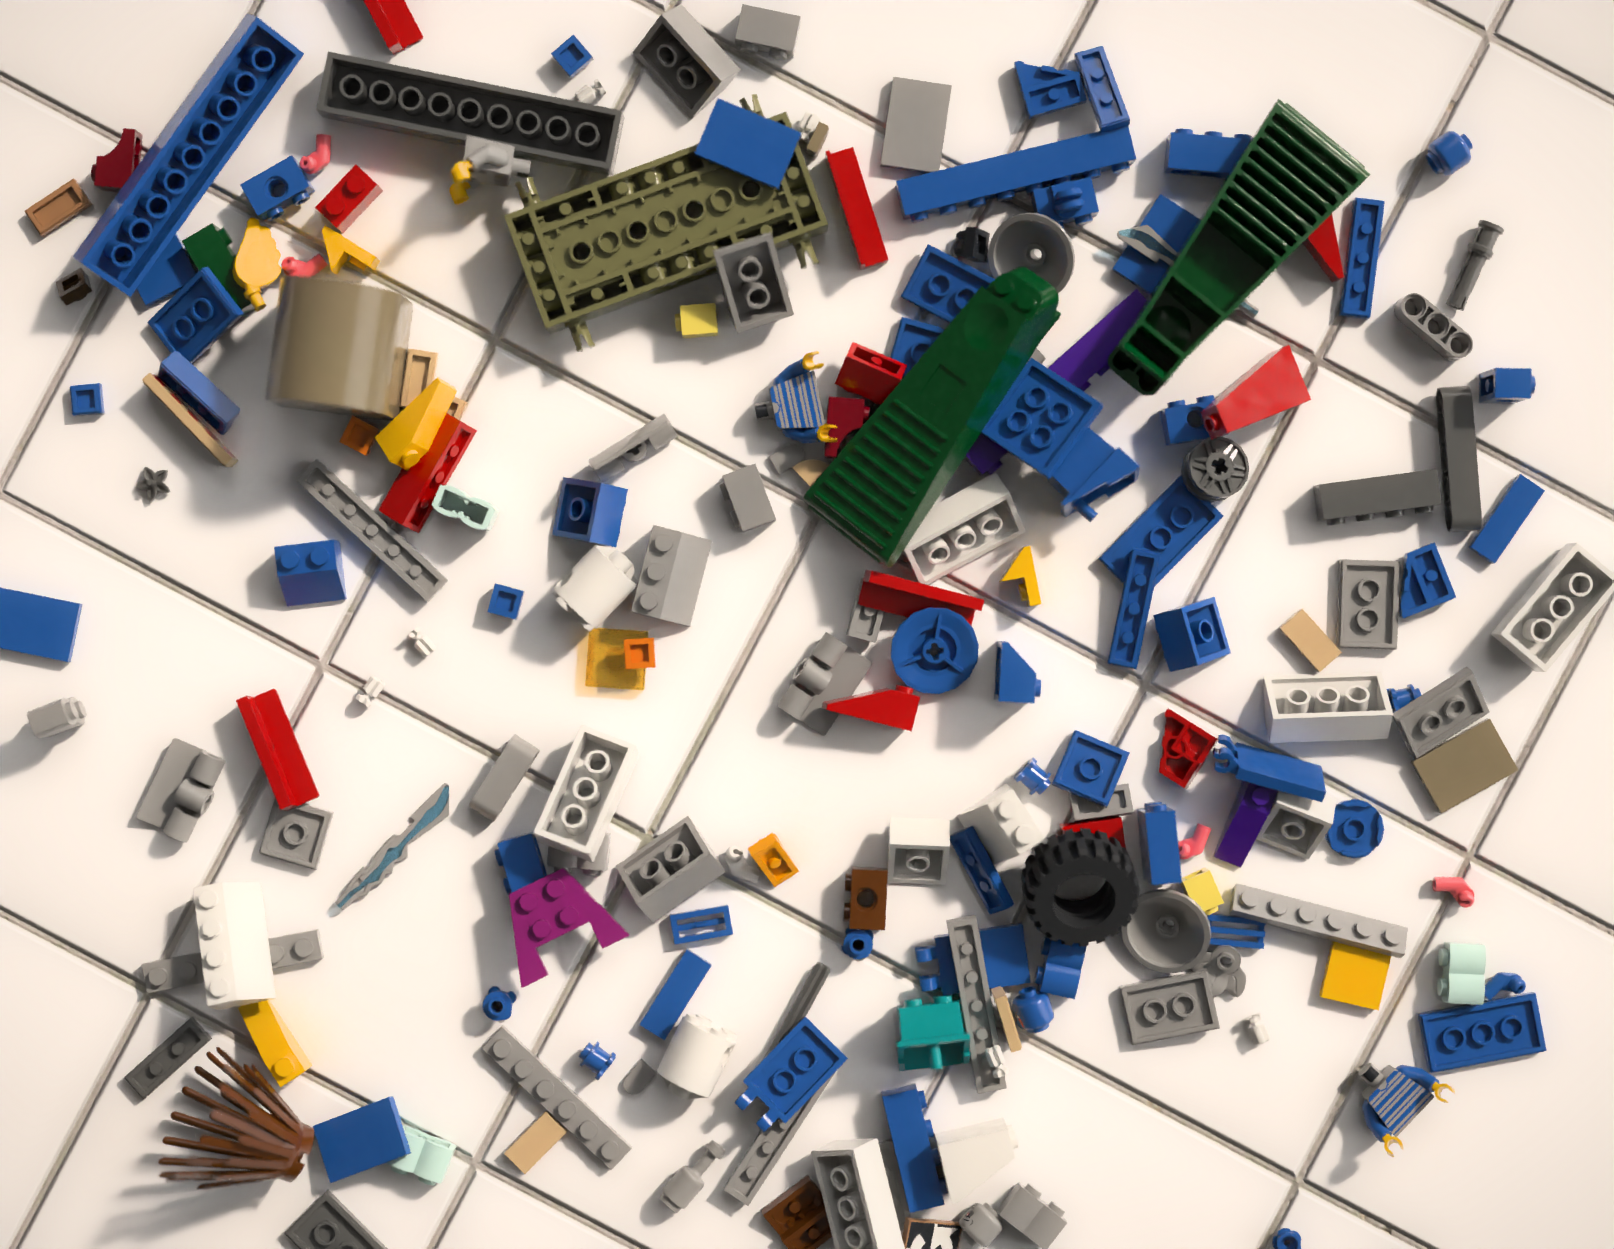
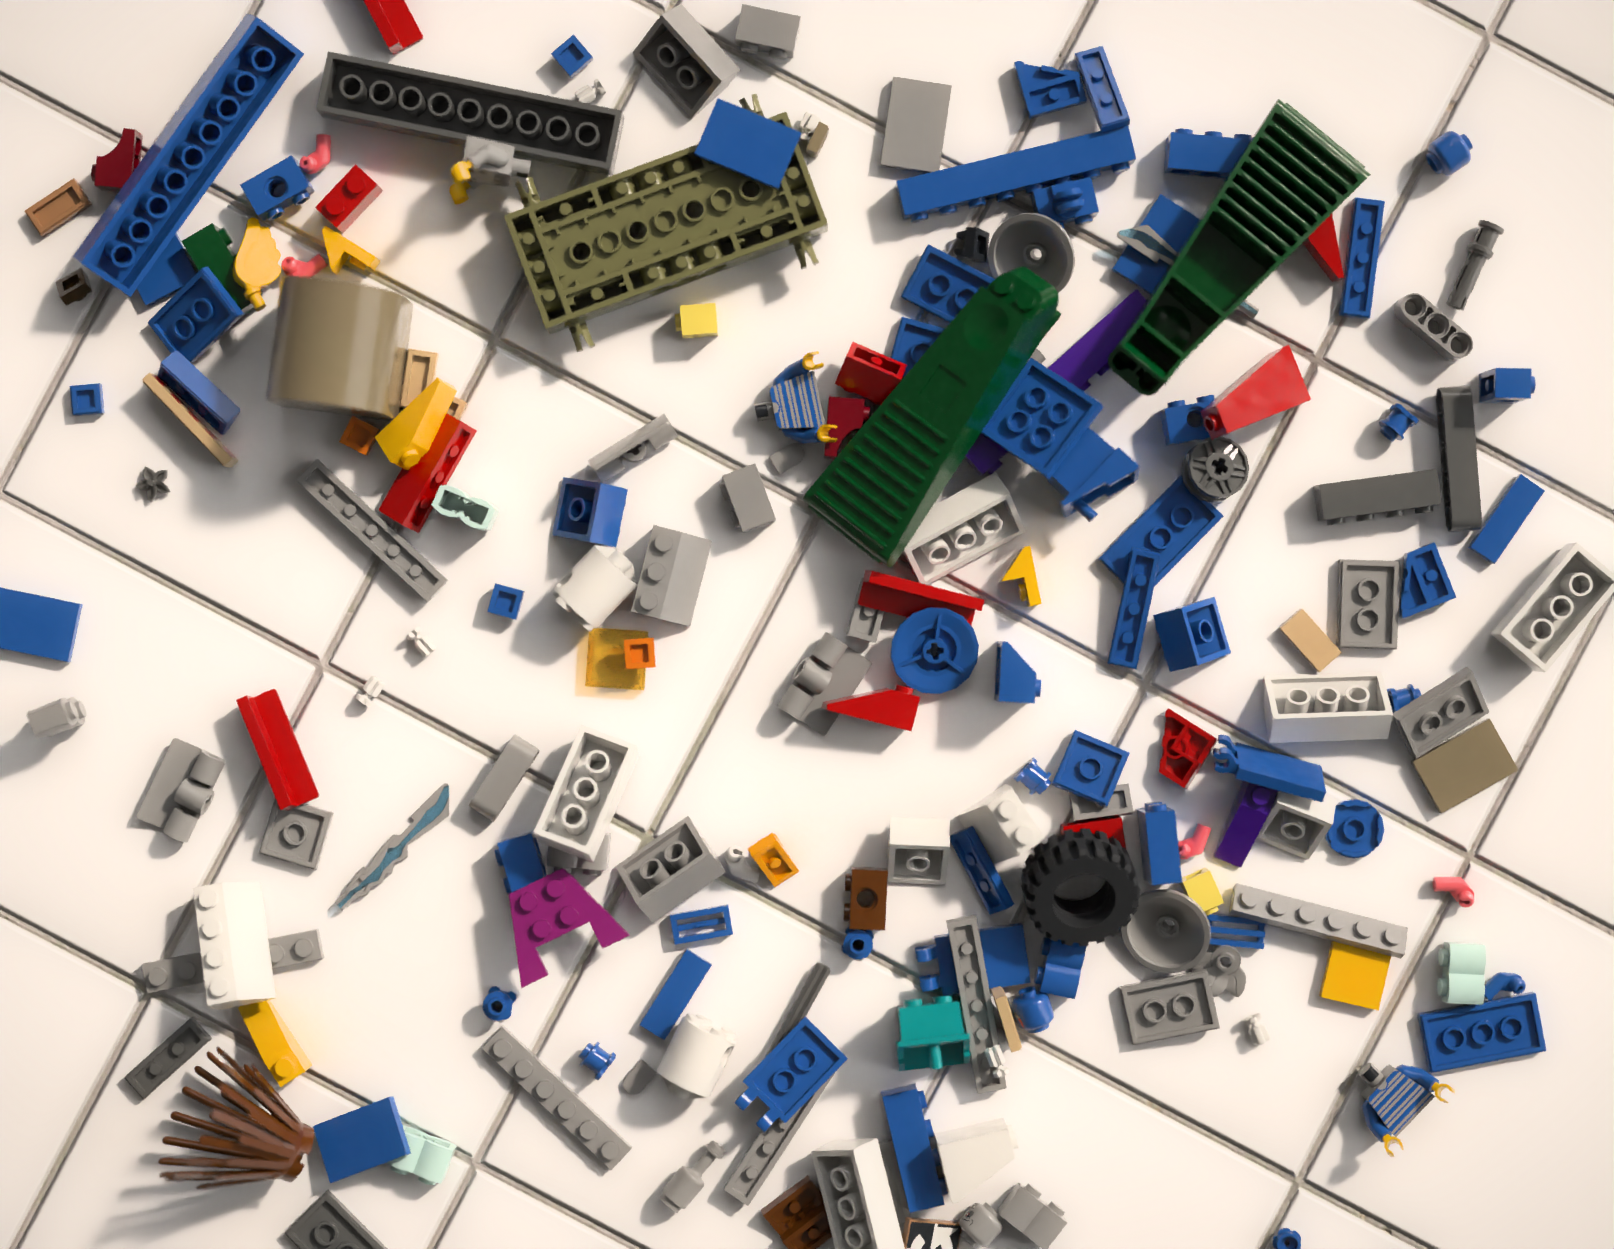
(311, 572): blue slope -> none
(535, 1142): tan tile -> none
(753, 282): light grey slope -> none
(810, 470): tan tile -> none
(856, 208): red panel -> none
(1397, 423): none -> blue brick

